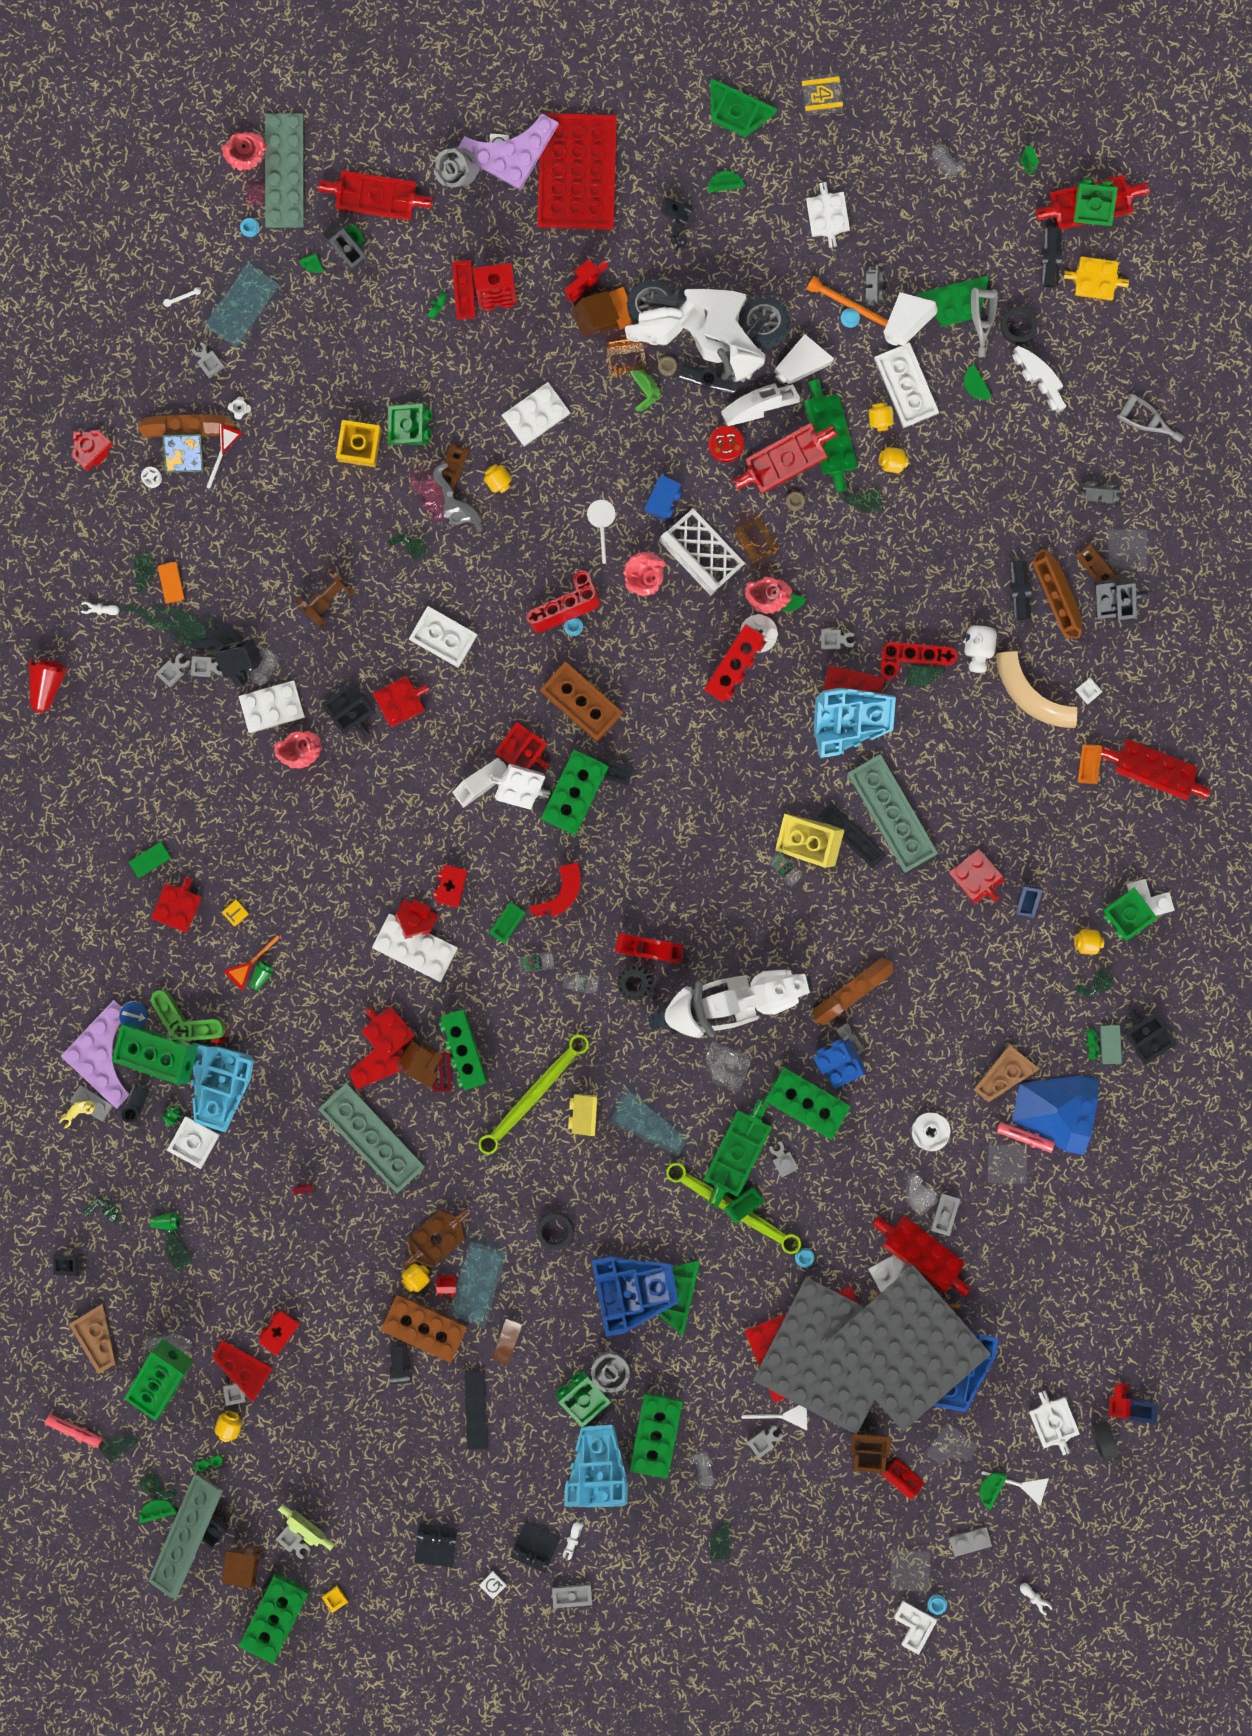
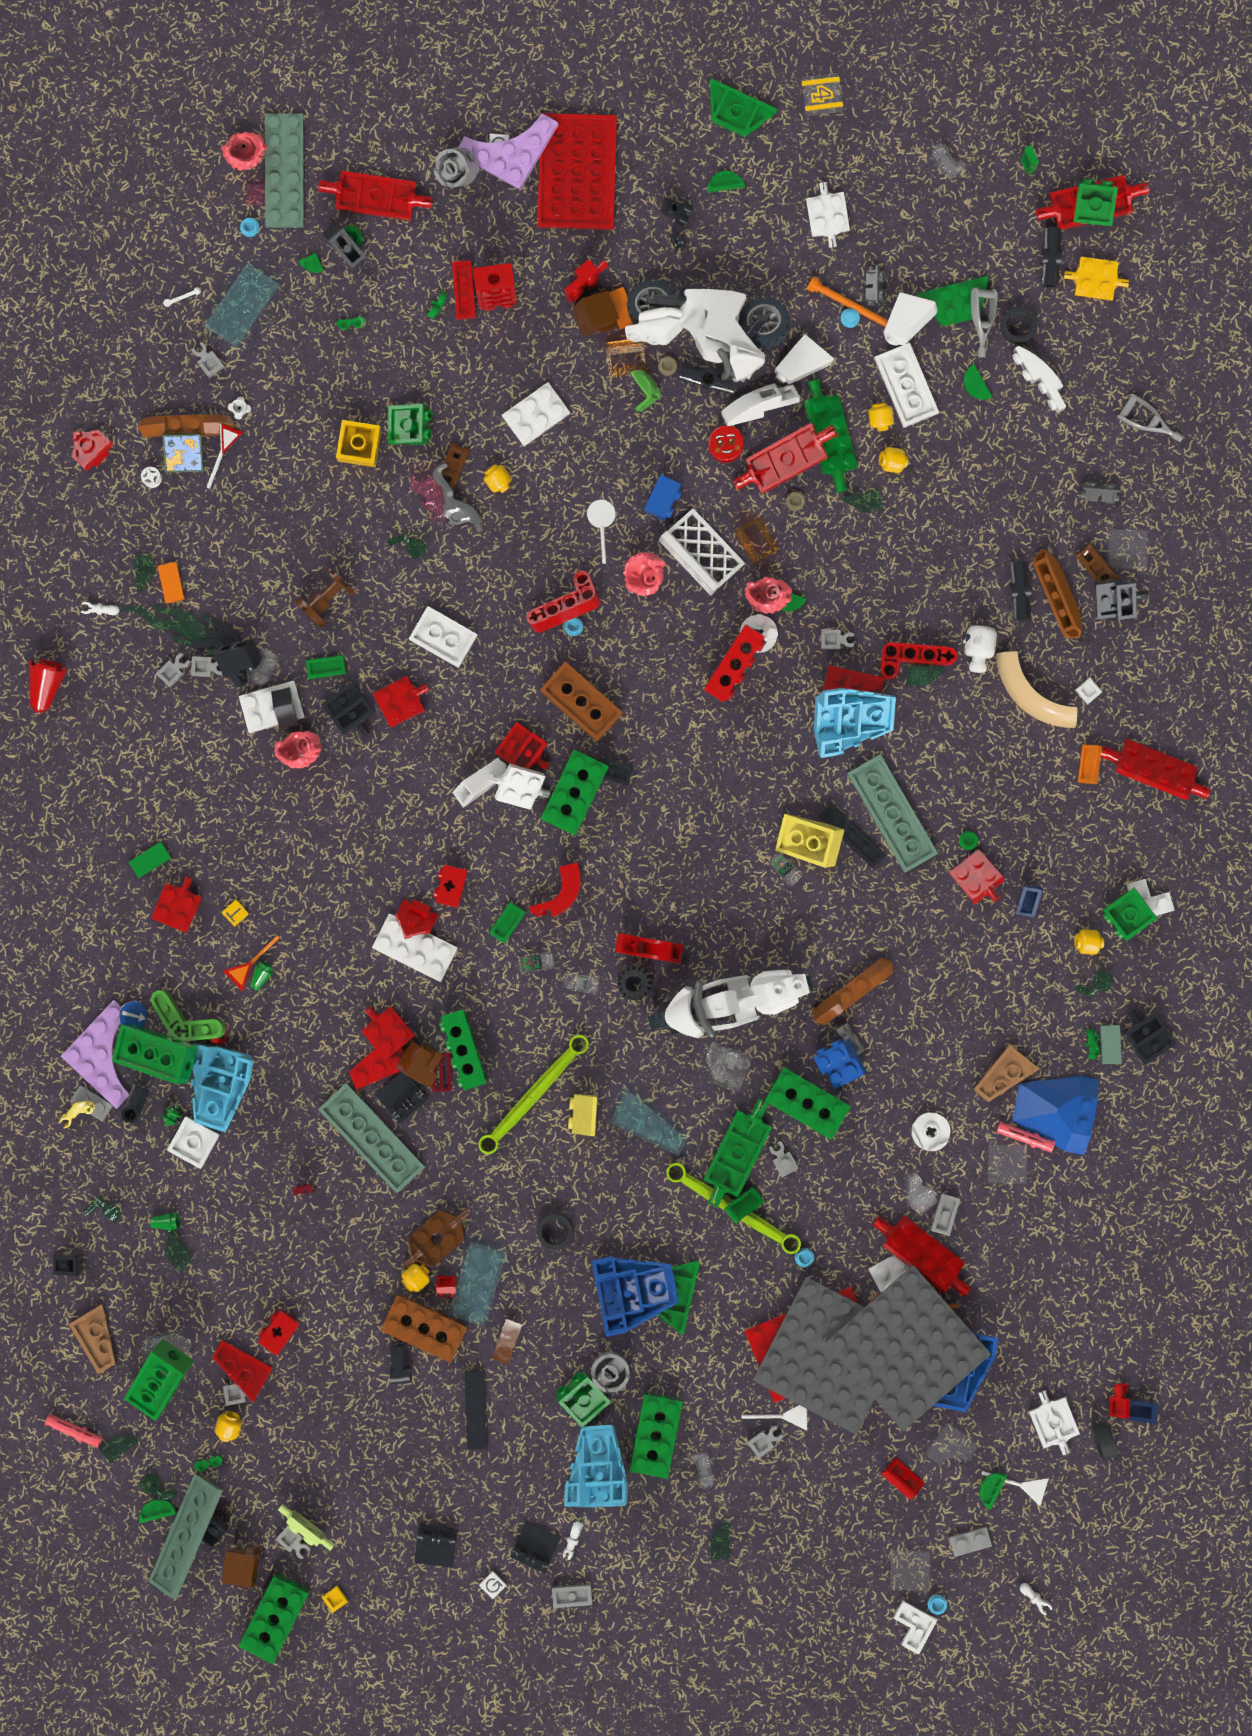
(284, 708): none -> black slope
(325, 667): none -> green tile
(356, 322): none -> green piece
(401, 1097): none -> black hinge
(869, 1452): reddish brown plate -> none
(968, 840): none -> green plate

